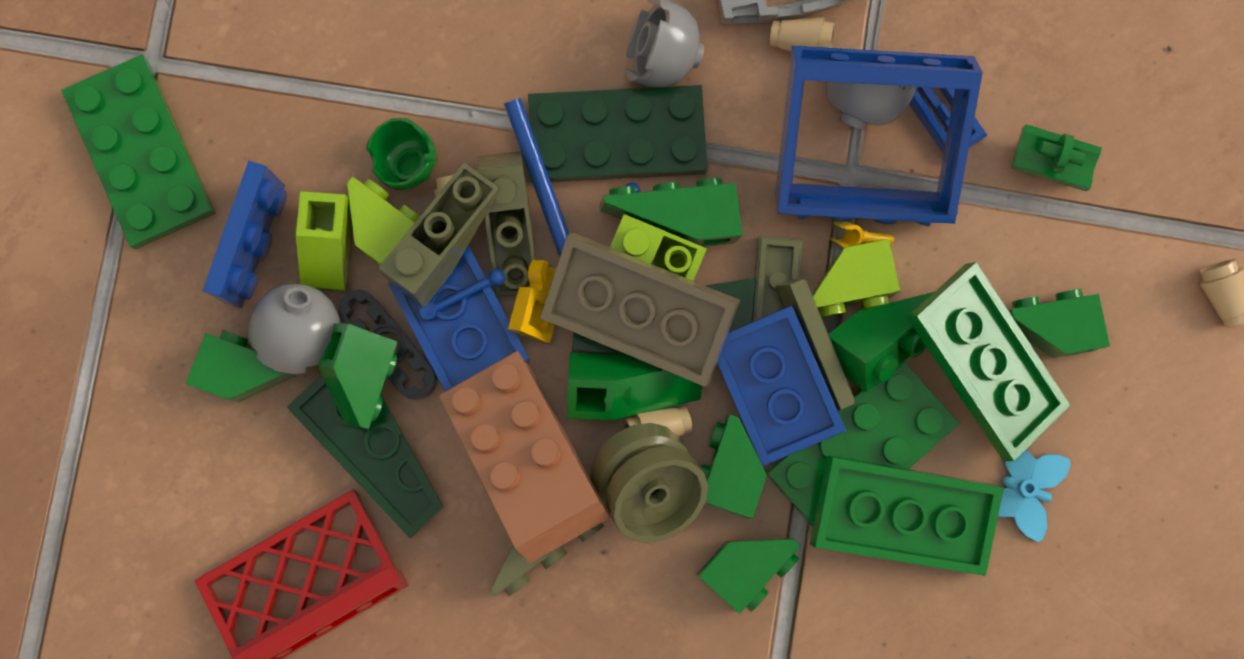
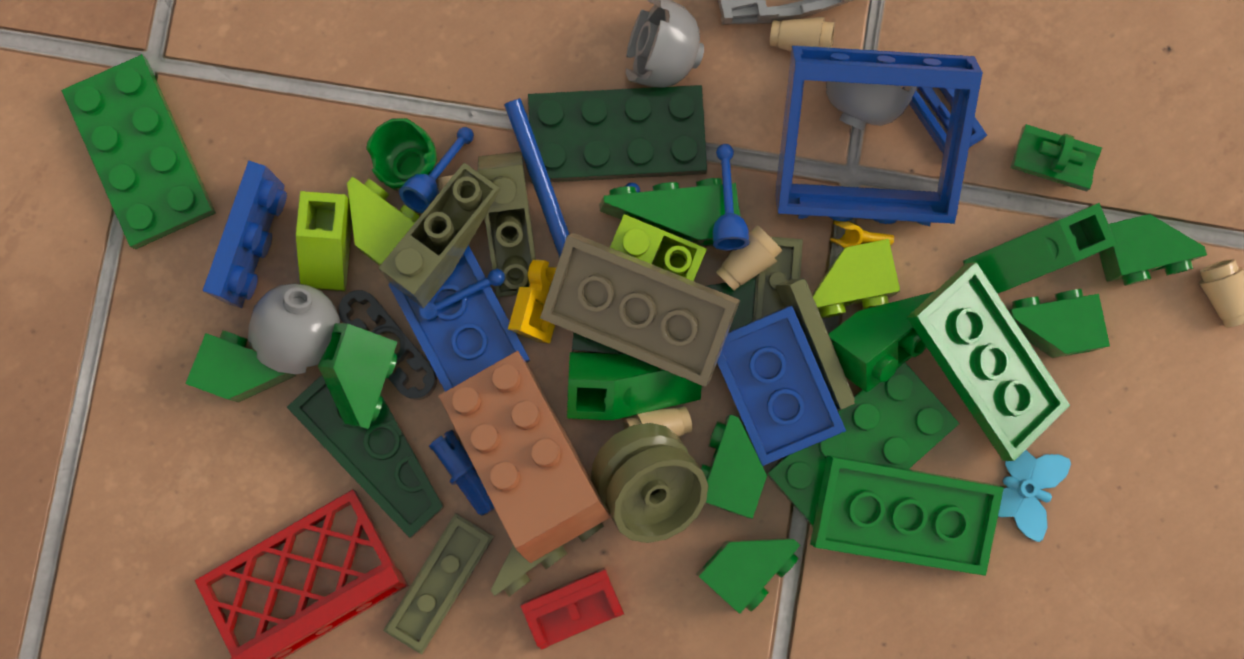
(422, 188): none -> blue hinge
(438, 583): none -> olive tile
(462, 471): none -> blue axle
(571, 608): none -> red hinge
(730, 229): none -> blue hinge
(751, 260): none -> tan cone
(1046, 248): none -> green slope
(1147, 246): none -> green slope

